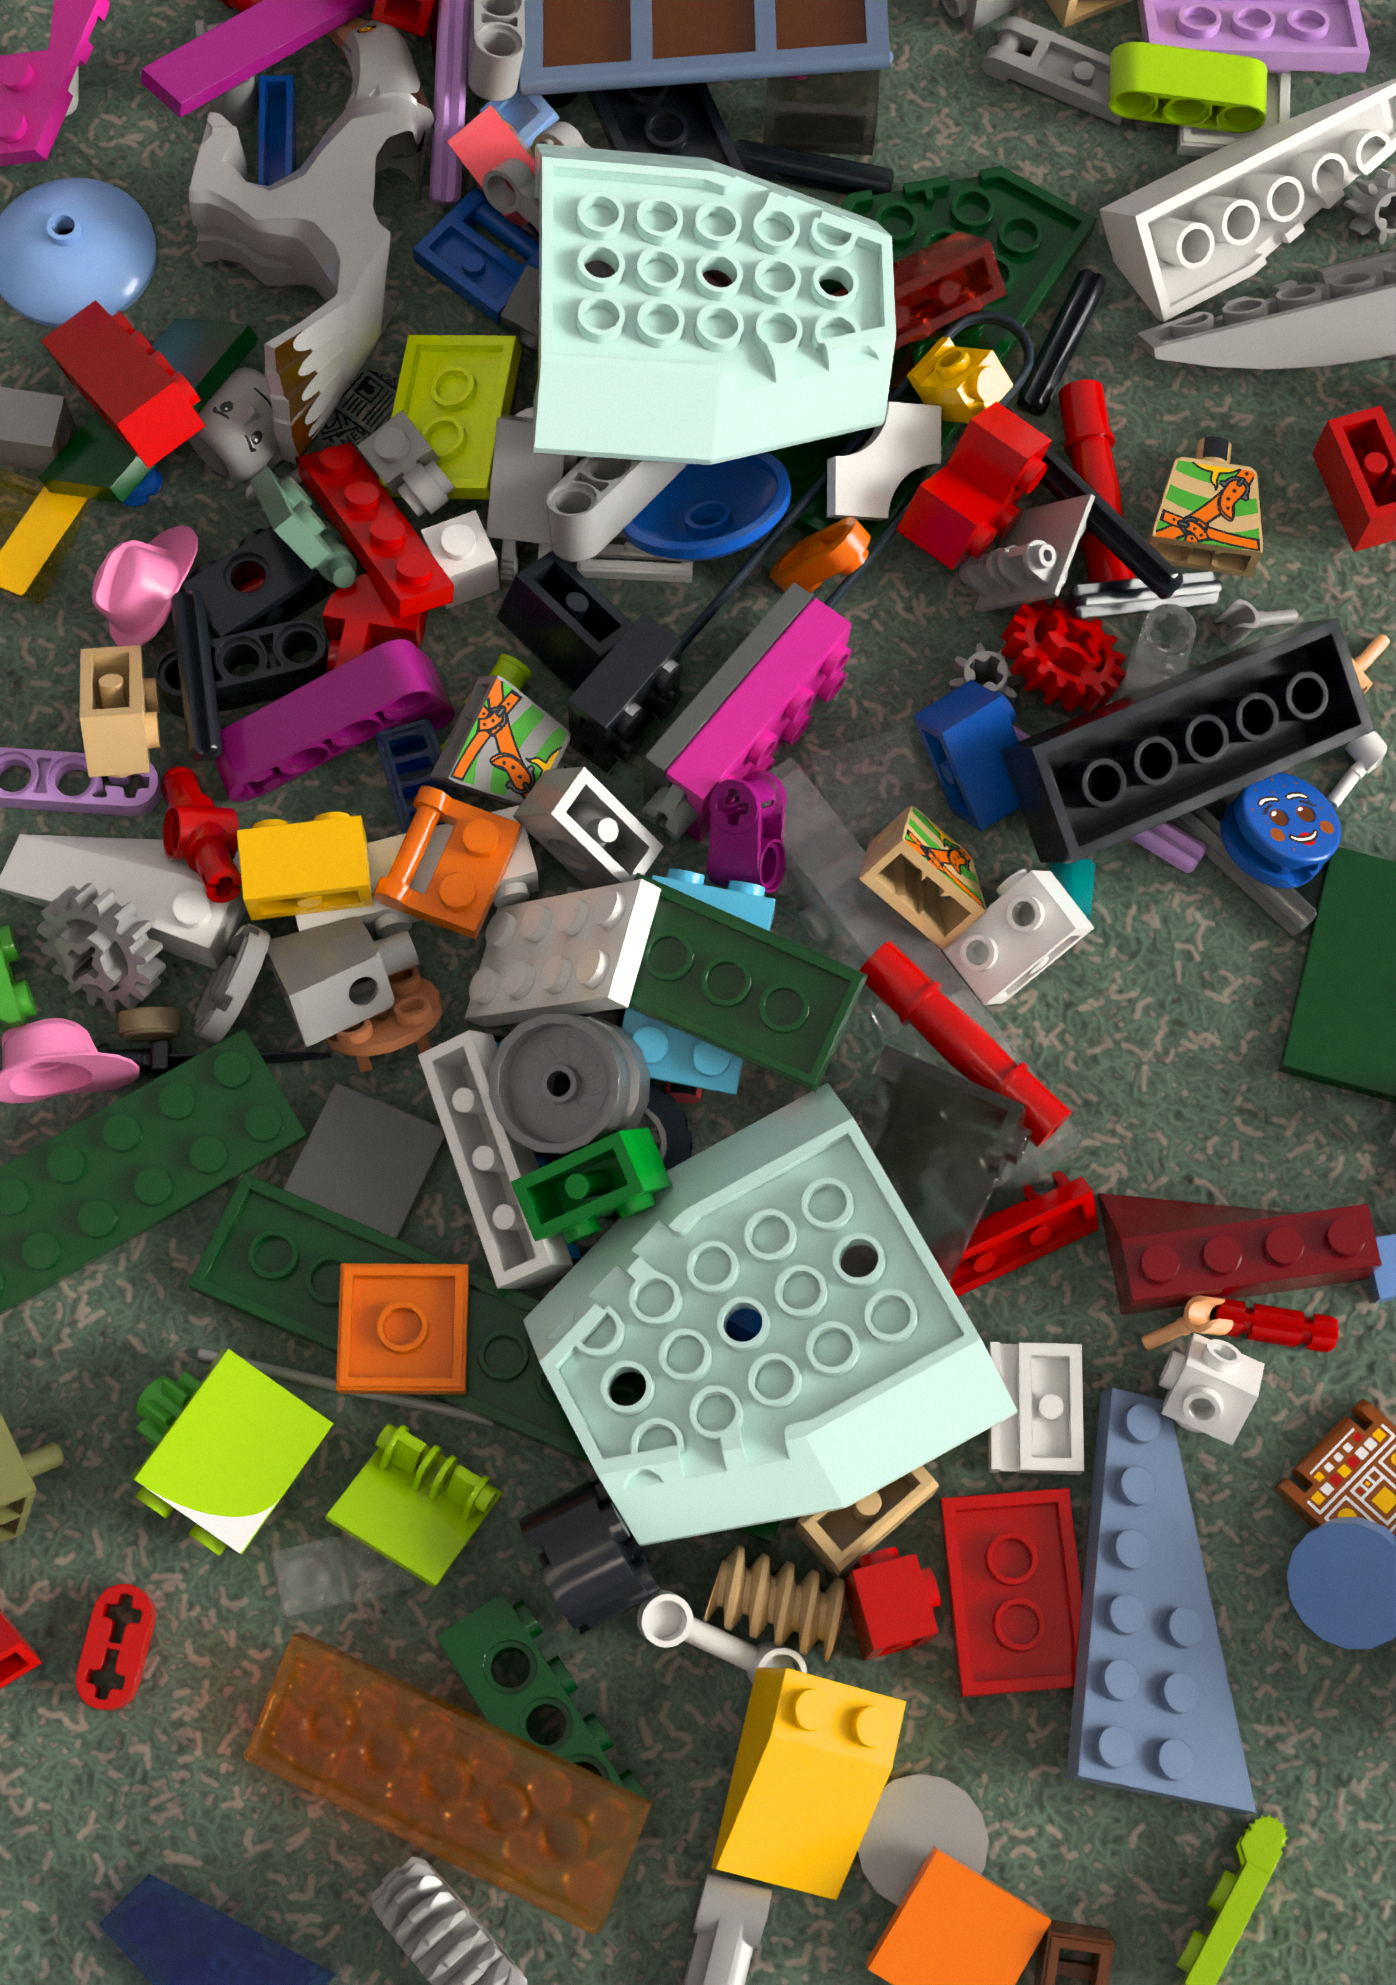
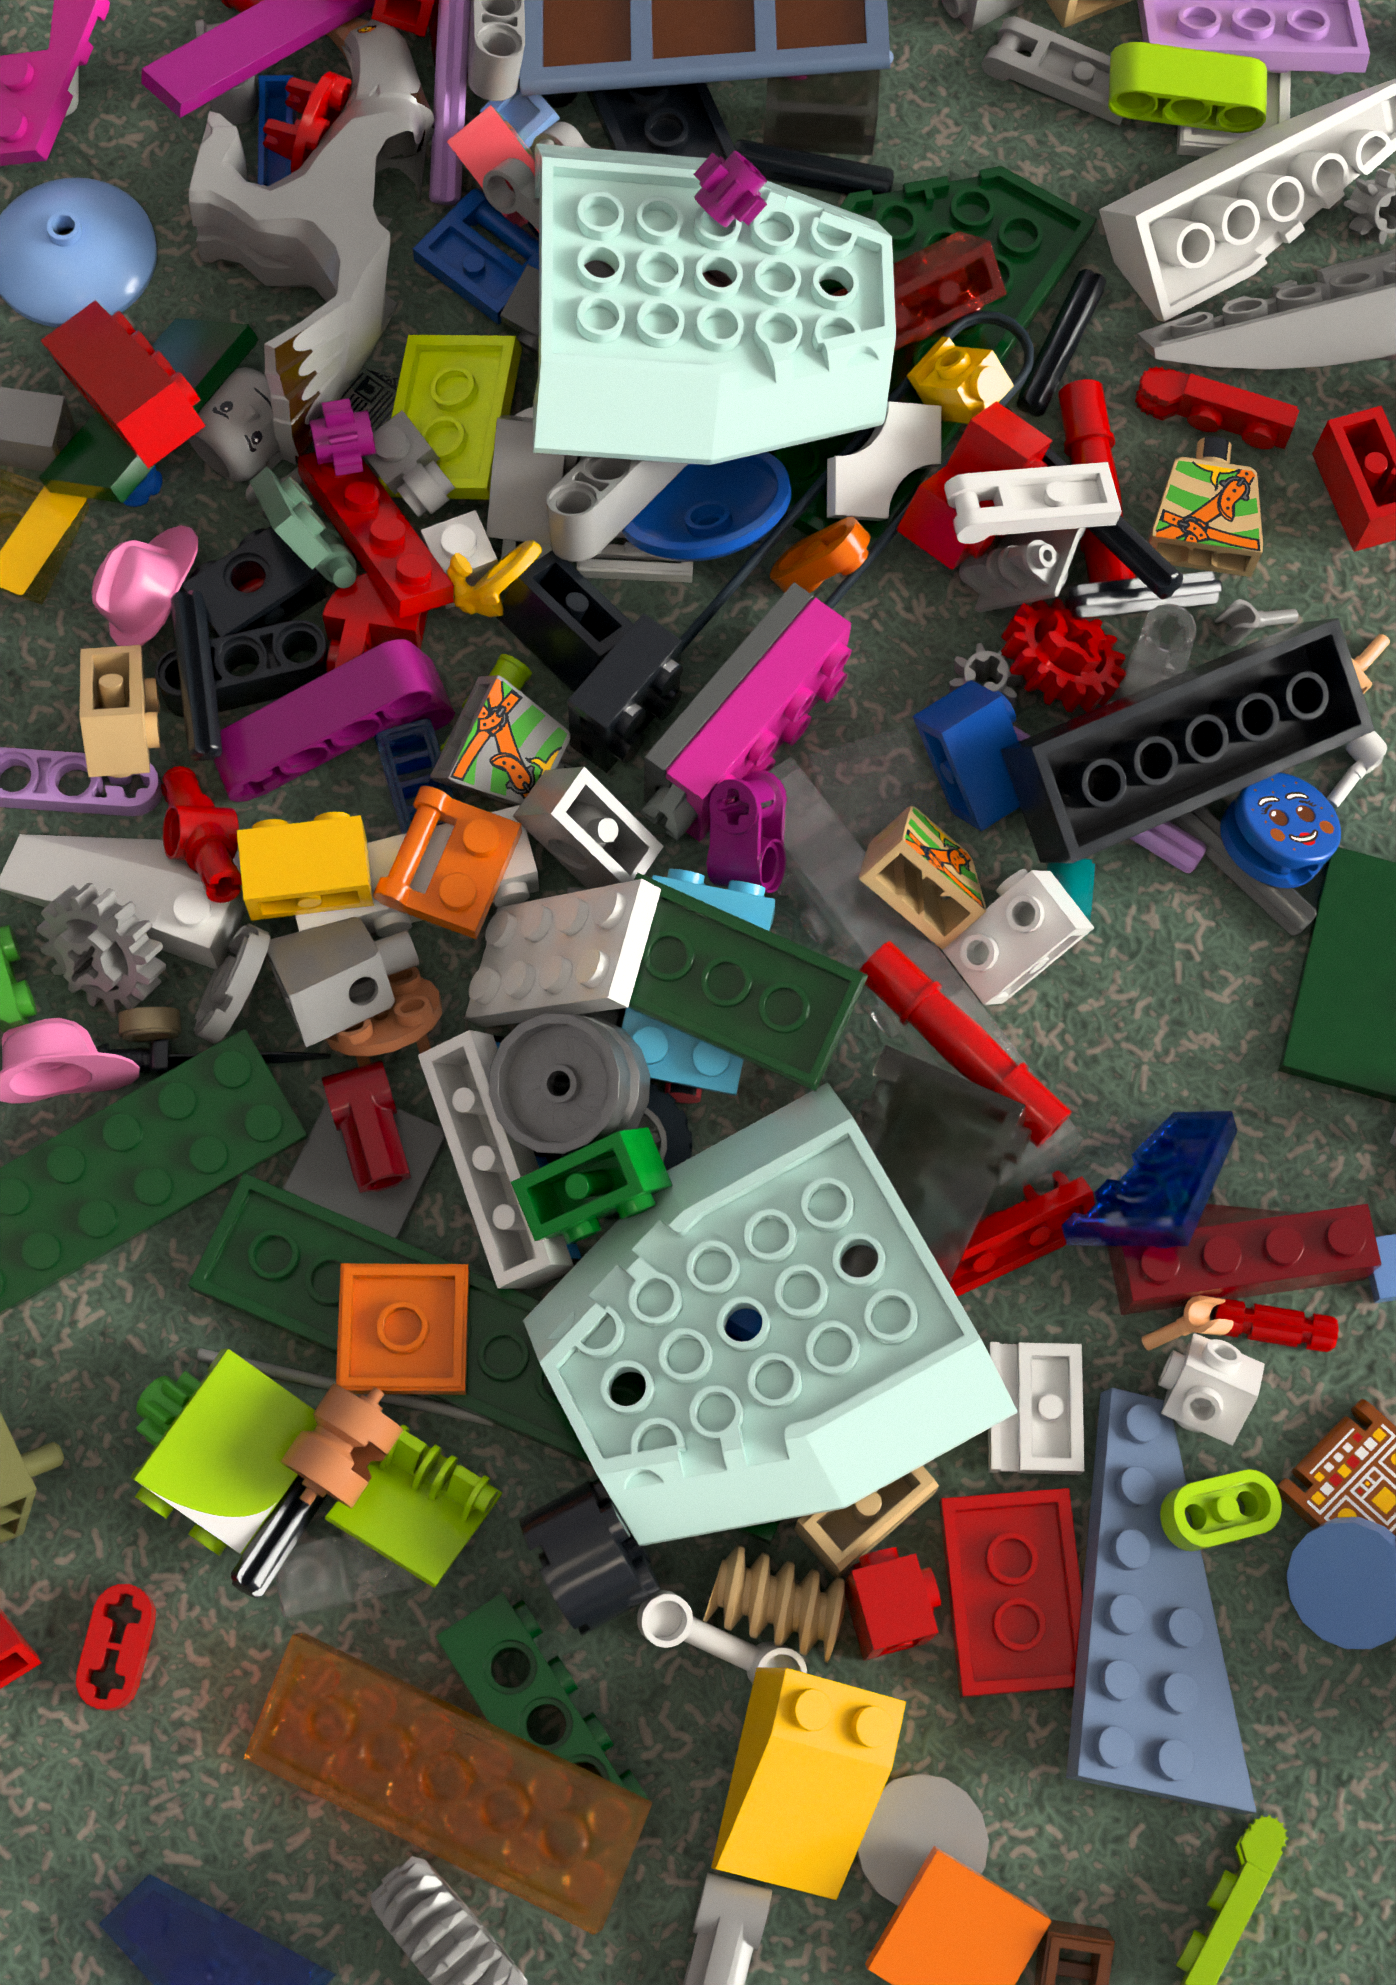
(274, 1541): none -> black axle
(320, 108): none -> red plate
(342, 437): none -> magenta gear
(345, 1441): none -> nougat wheel
(364, 1113): none -> dark red piece
(485, 594): none -> yellow piece
(730, 189): none -> magenta gear
(1032, 500): none -> white plate
(1163, 1190): none -> clear blue wing
(1216, 406): none -> red hinge
(1217, 1512): none -> lime plate

